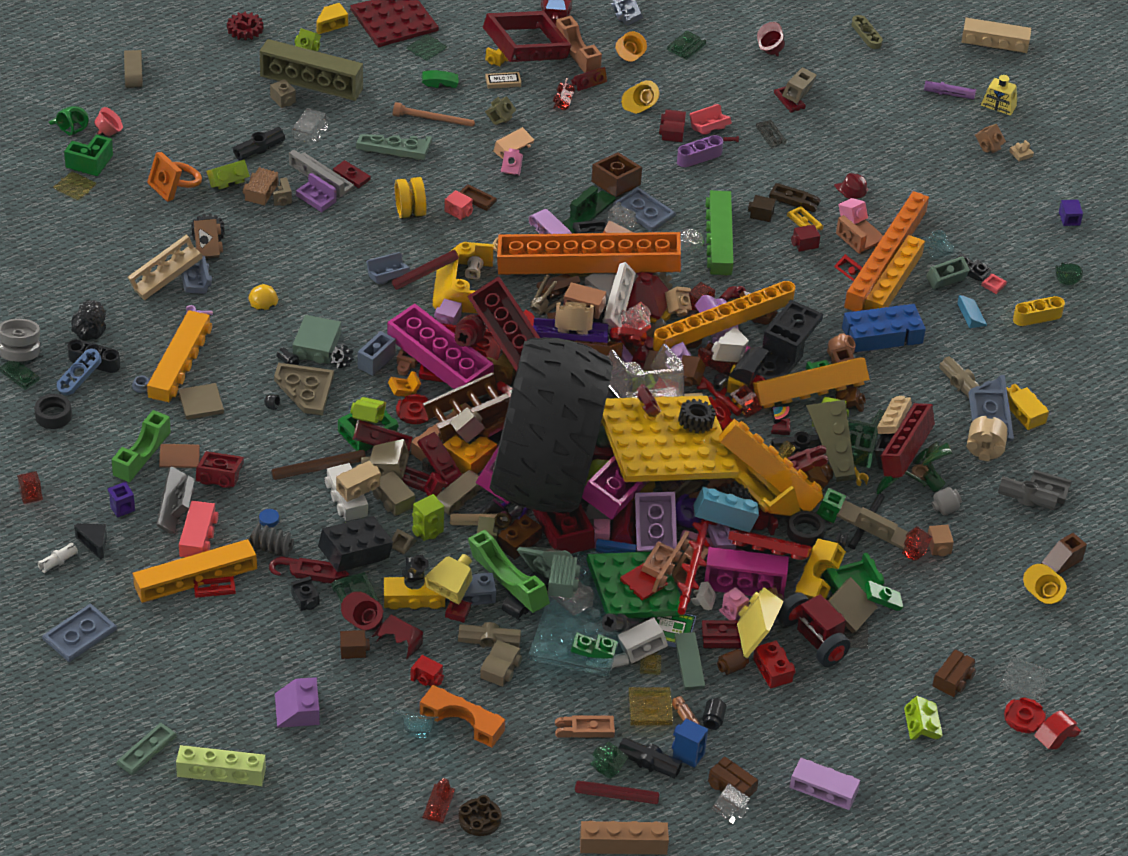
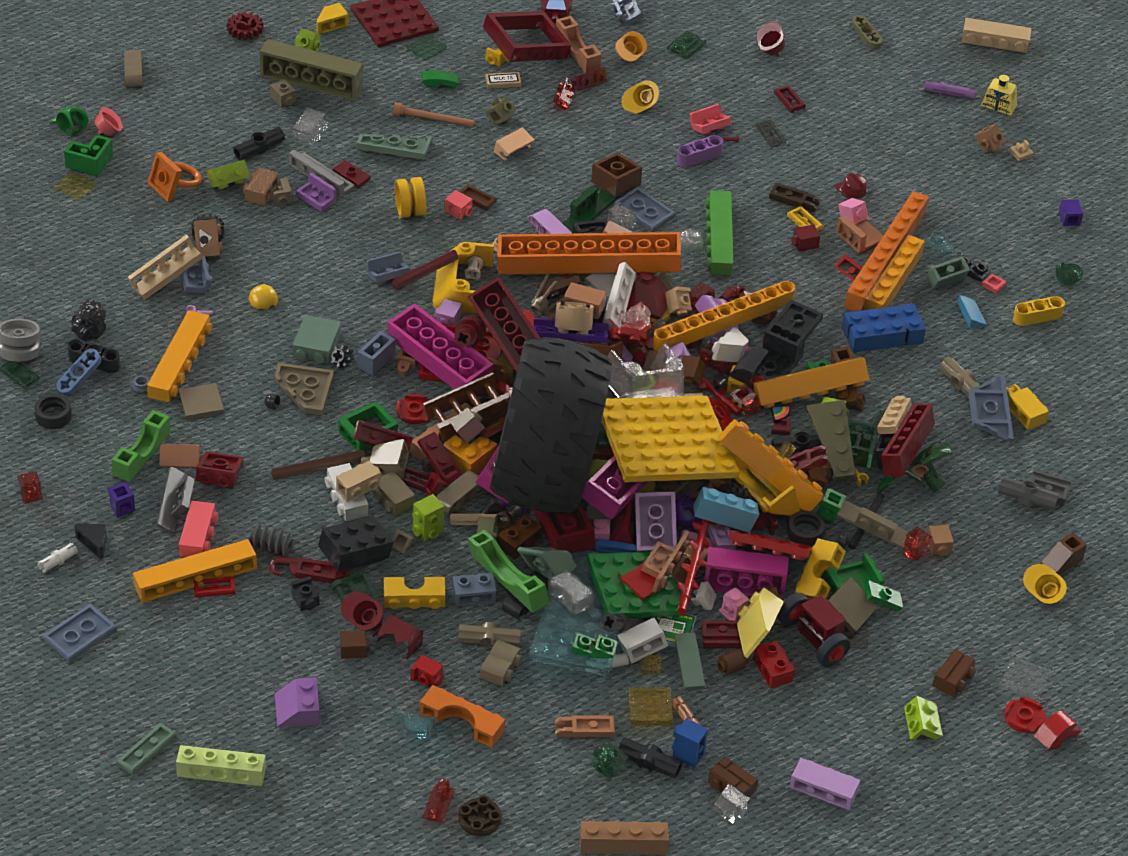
(269, 517): blue tile -> none
(287, 357): black pin -> none
(368, 409): lime brick -> none
(403, 386): light orange bracket -> none
(415, 568): black piece -> none
(451, 578): light yellow torso -> none
(458, 612): dark red tile -> none
(515, 168): bright pink brick -> none
(562, 576): sand green brick -> none
(617, 792): dark red axle -> none
(646, 397): dark red plate -> none
(673, 125): dark red brick -> none
(696, 416): black tyre -> none
(714, 713): black brick -> none
(762, 208): dark brown brick -> none
(799, 85): dark tan brick -> none
(840, 341): nougat head -> none
(946, 501): light grey head -> none
(987, 438): tan brick -> none

